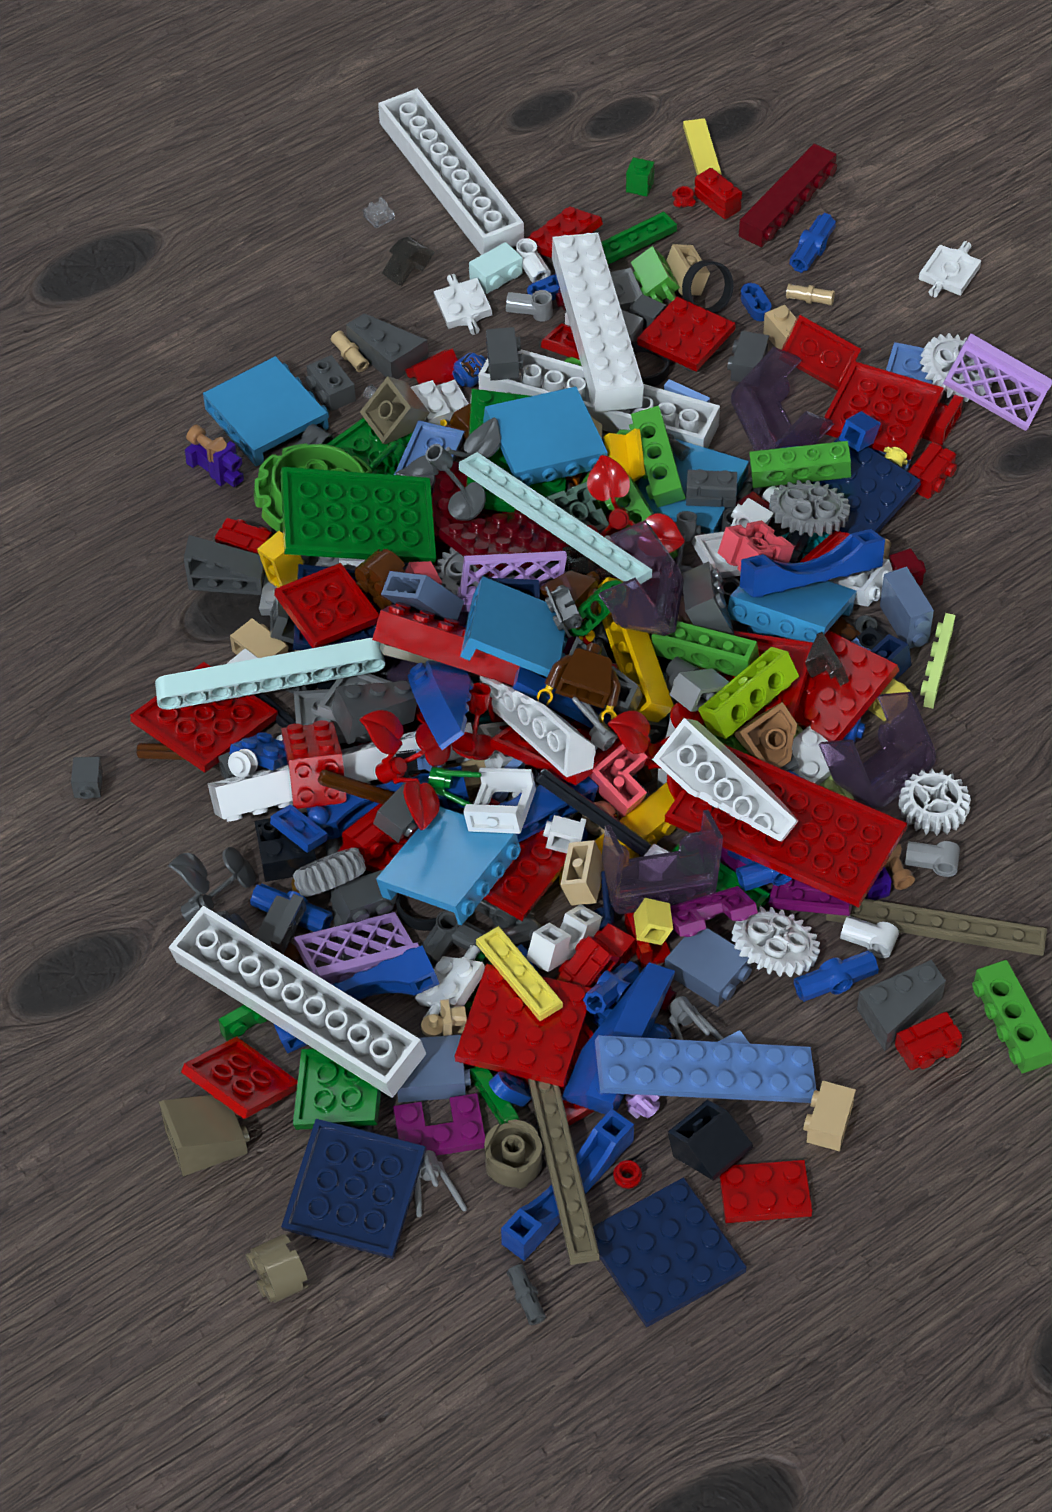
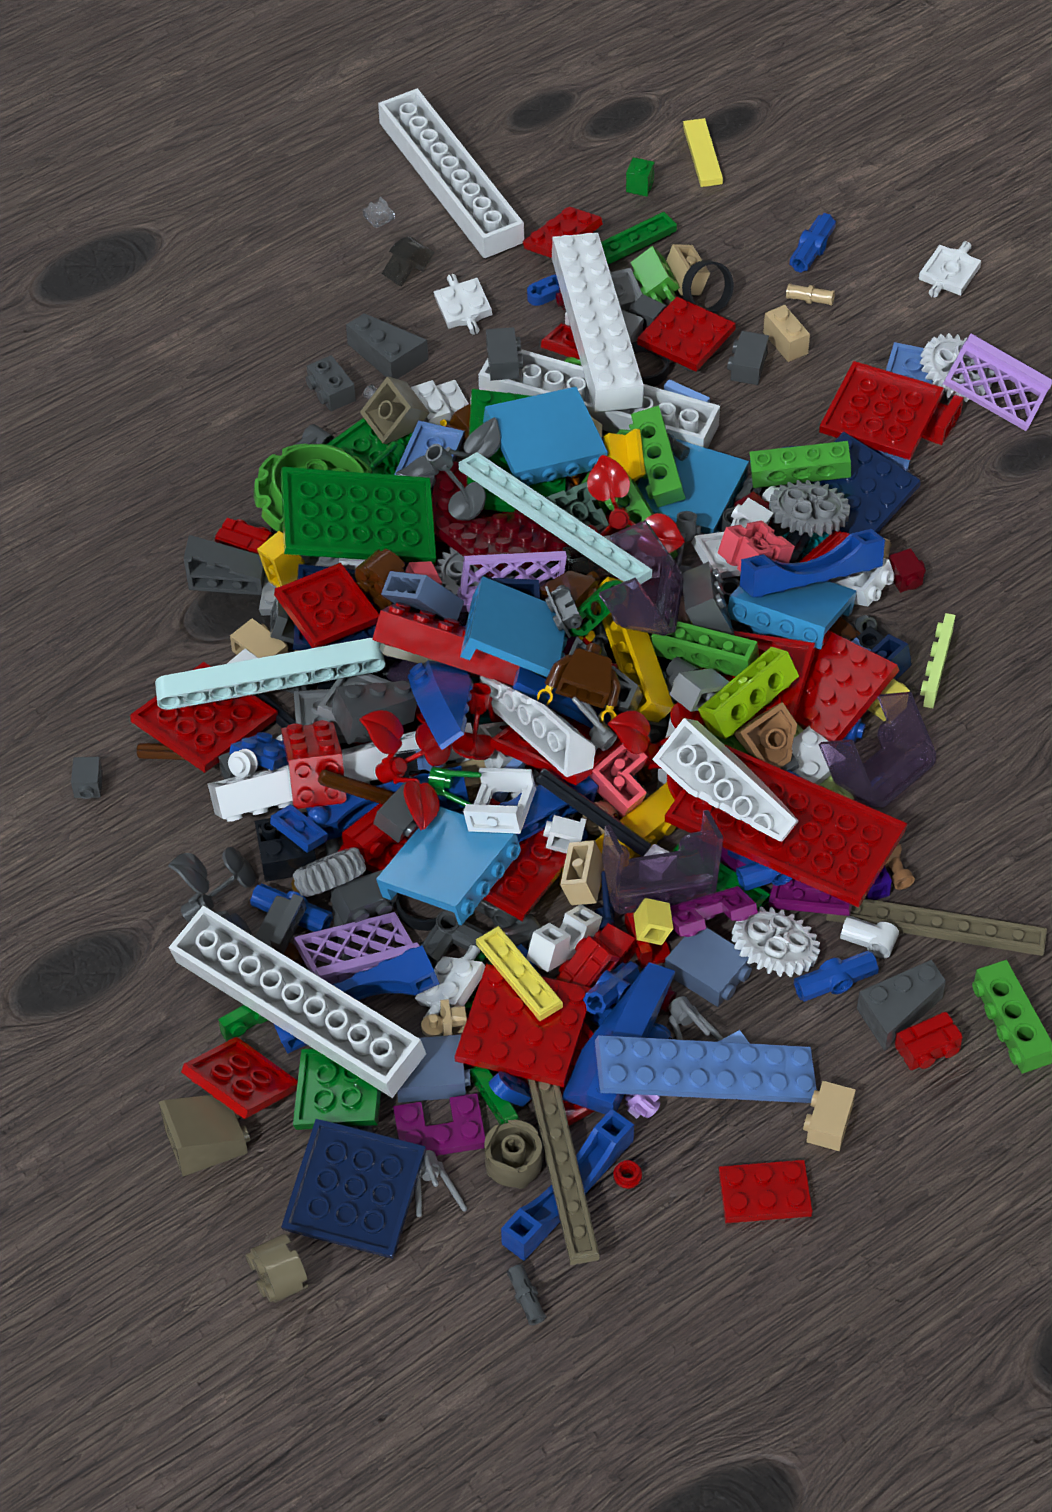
(214, 457): dark purple hips -> none
(264, 408): dark azure panel -> none
(349, 351): tan pin -> none
(435, 368): red panel -> none
(467, 369): blue head -> none
(496, 267): light aqua brick -> none
(532, 261): white piece -> none
(537, 304): light grey piece -> none
(666, 1252): dark blue plate -> none
(683, 197): red plate -> none
(709, 1140): black slope -> none
(711, 488): dark grey brick -> none
(718, 193): red brick -> none
(751, 304): blue beam -> none
(760, 410): clear purple windscreen -> none
(787, 195): dark red brick -> none
(821, 352): red plate -> none
(823, 658): clear smoke slope -> none
(860, 431): blue brick -> none
(896, 456): light yellow plate -> none
(906, 607): sand blue brick -> none
(933, 469): red brick -> none
(934, 795): white gear -> none
(941, 857): light grey piece -> none

